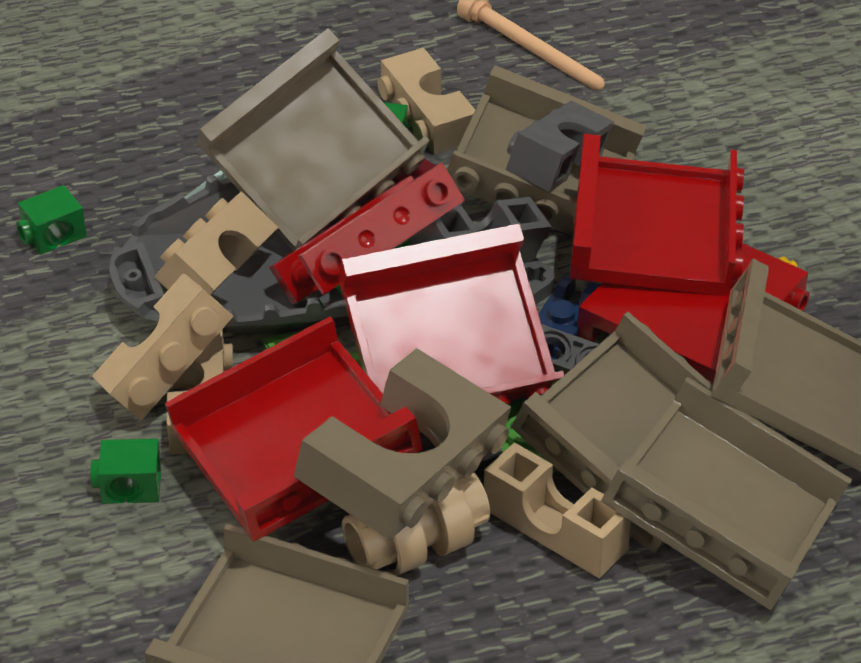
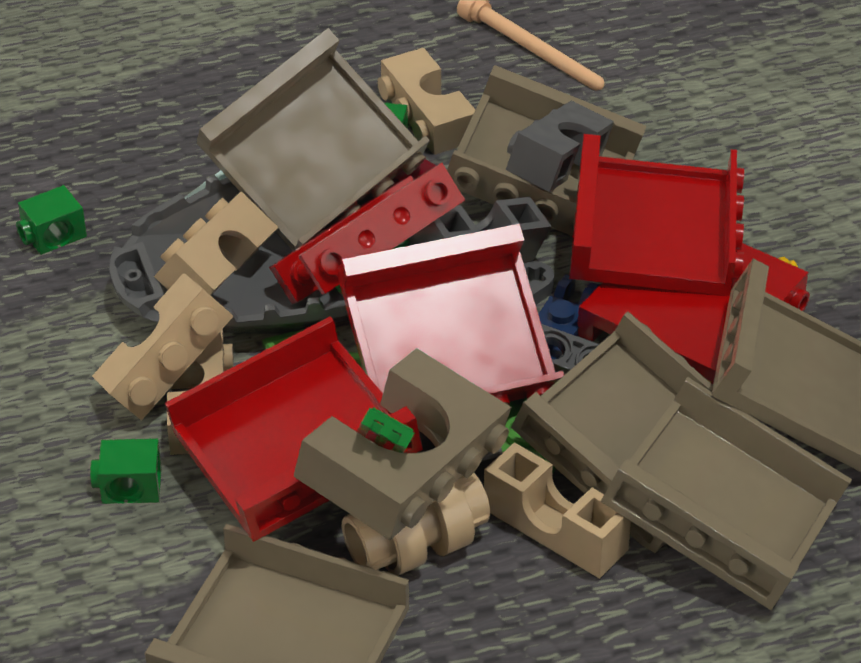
(390, 430): none -> green tile

